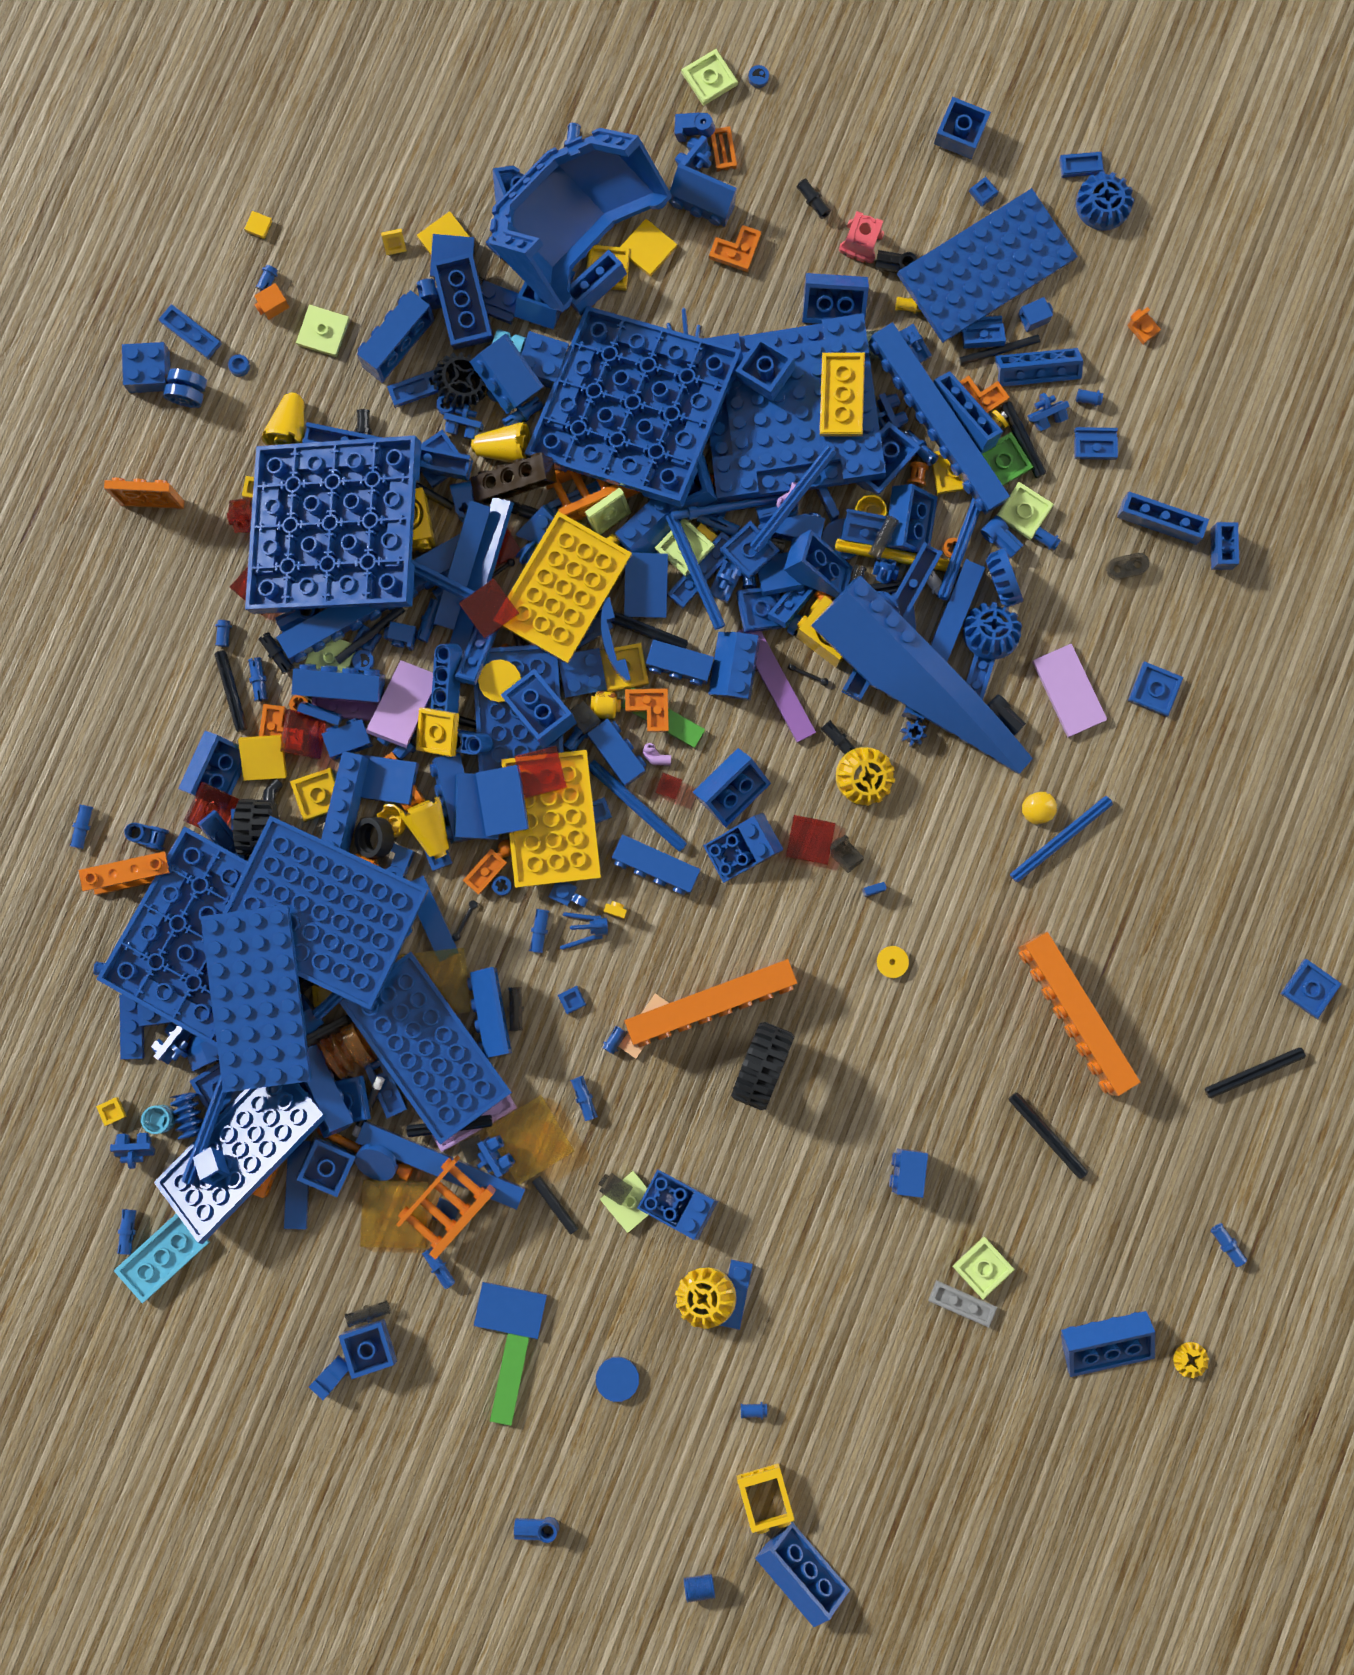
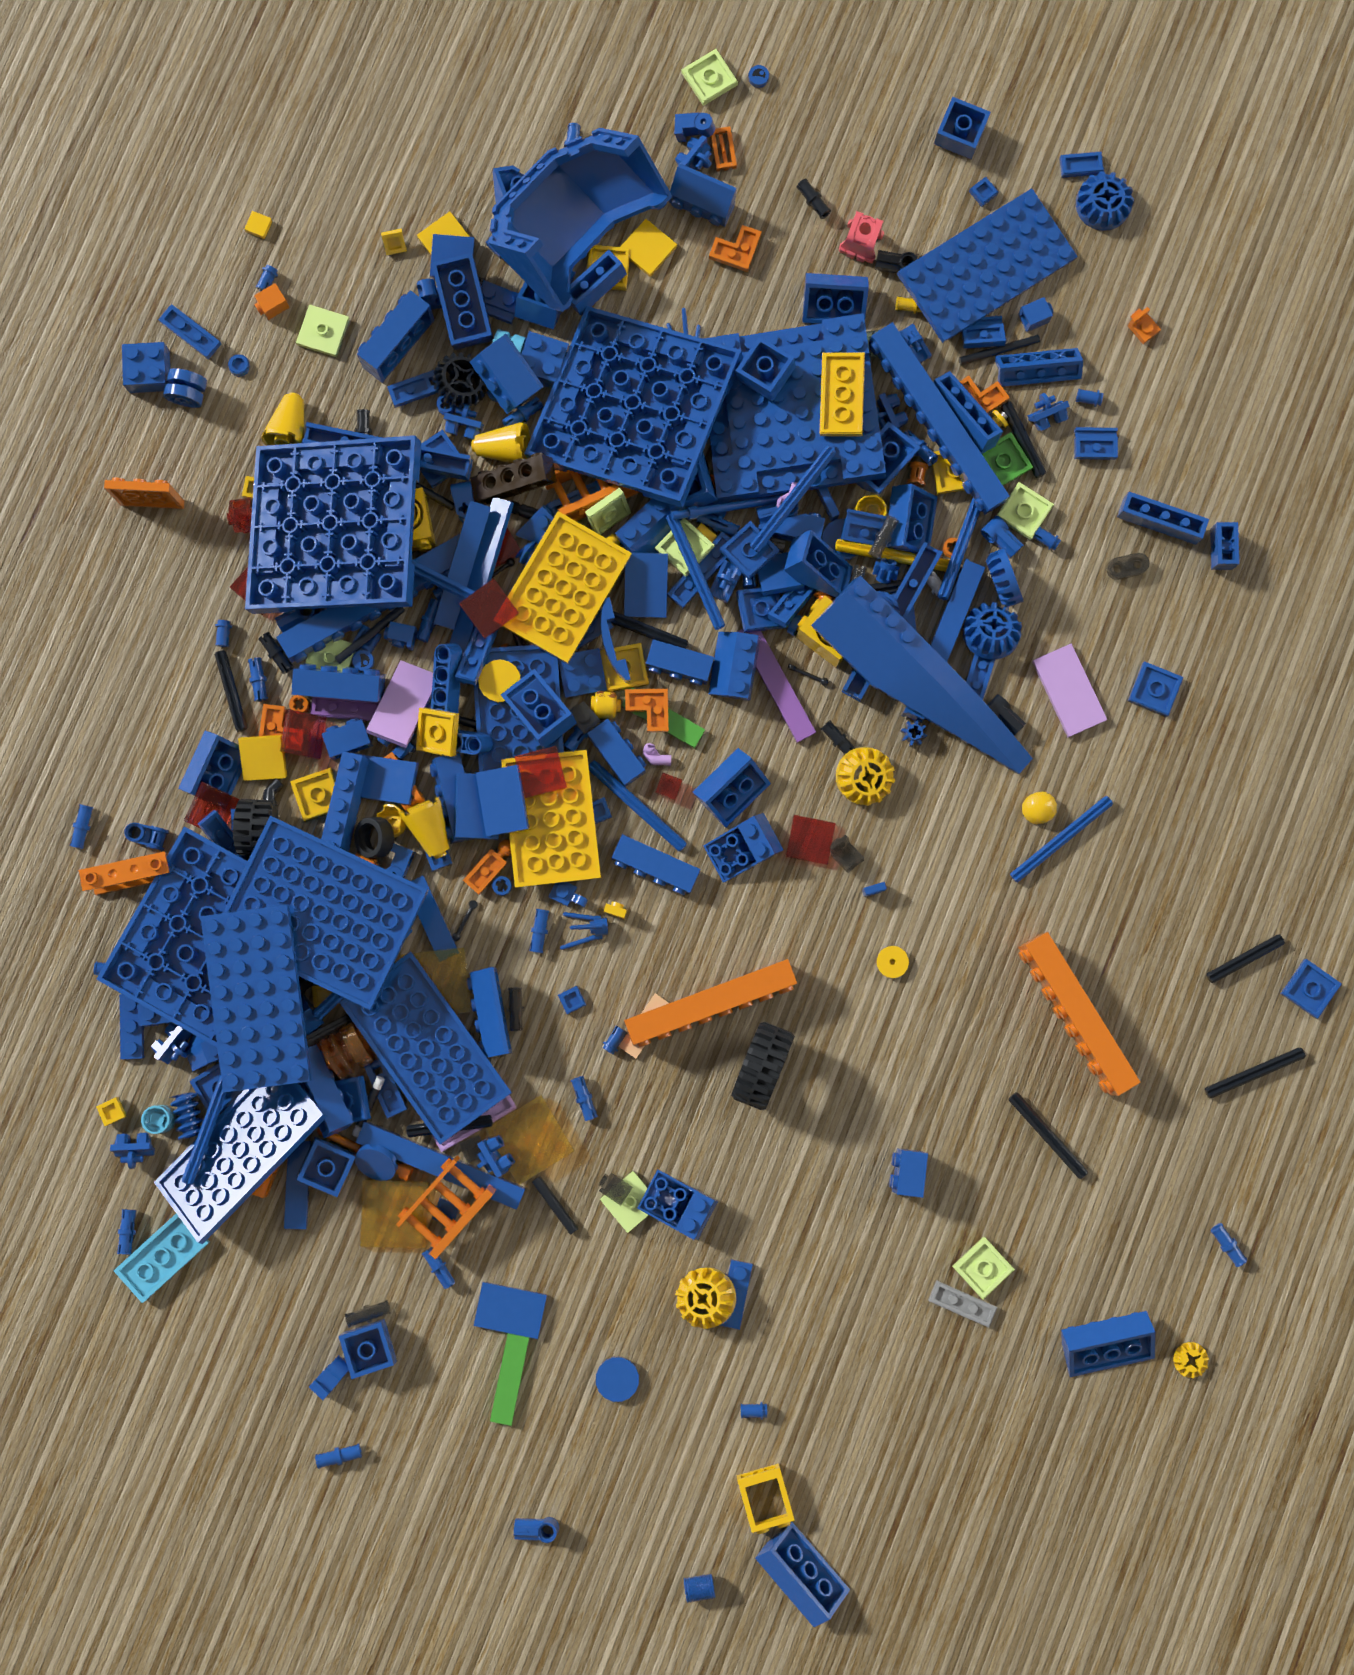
(211, 1166): brick -> none
(320, 713): blue tile -> none
(338, 1456): none -> blue pin
(1245, 958): none -> black axle

